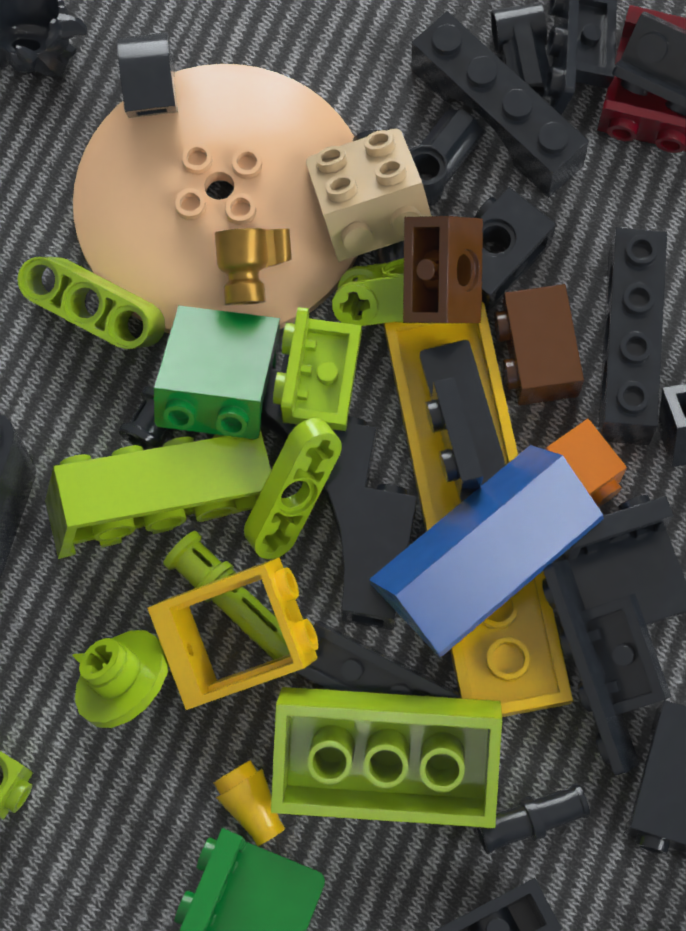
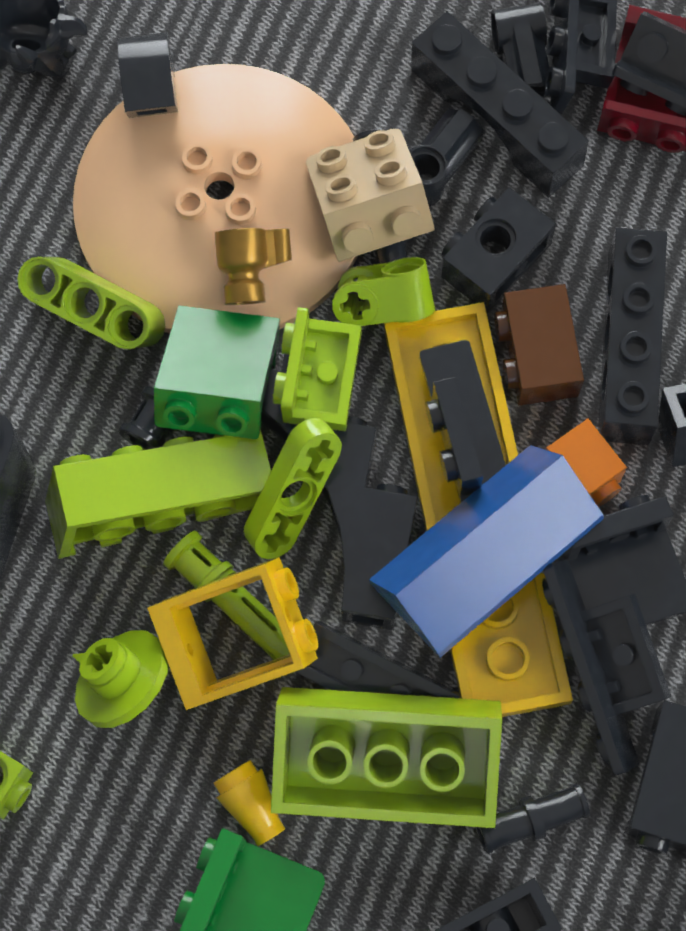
(442, 269): reddish brown brick -> none

